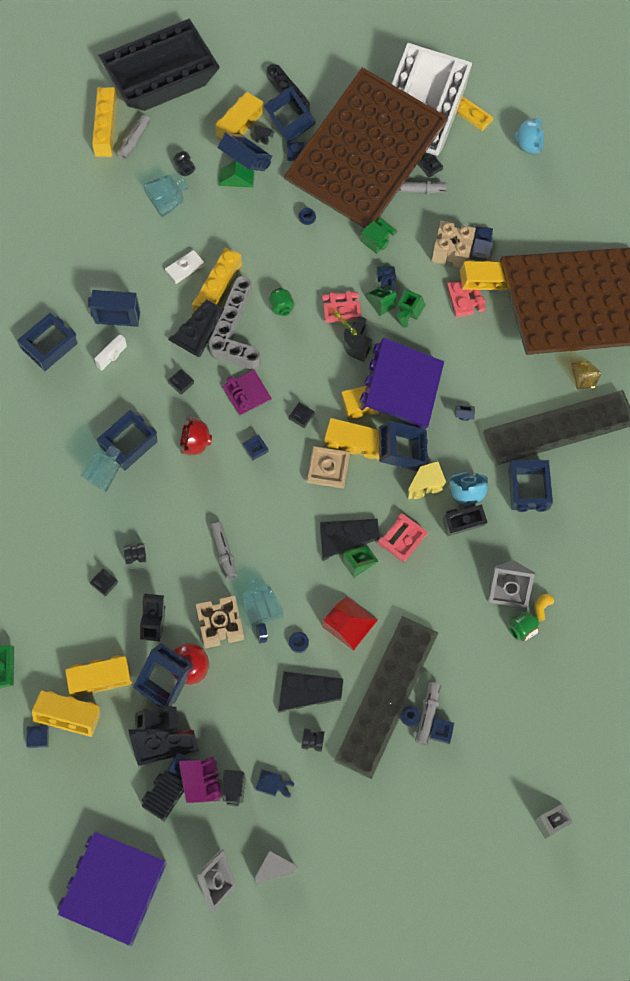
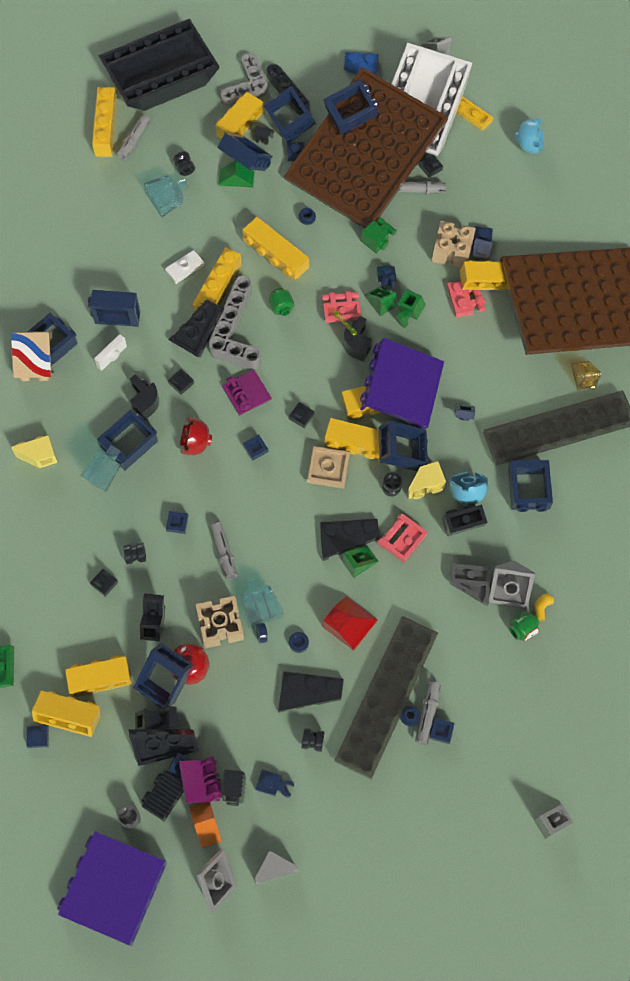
(31, 355): none -> panel
(36, 452): none -> light yellow slope
(130, 814): none -> dark grey wheel
(146, 400): none -> black brick
(177, 522): none -> dark blue plate
(205, 824): none -> orange slope
(253, 82): none -> light grey beam
(275, 248): none -> yellow brick
(355, 61): none -> blue wing
(357, 119): none -> dark blue window
(393, 480): none -> black wheel
(438, 44): none -> light grey slope
(472, 581): none -> dark grey wing

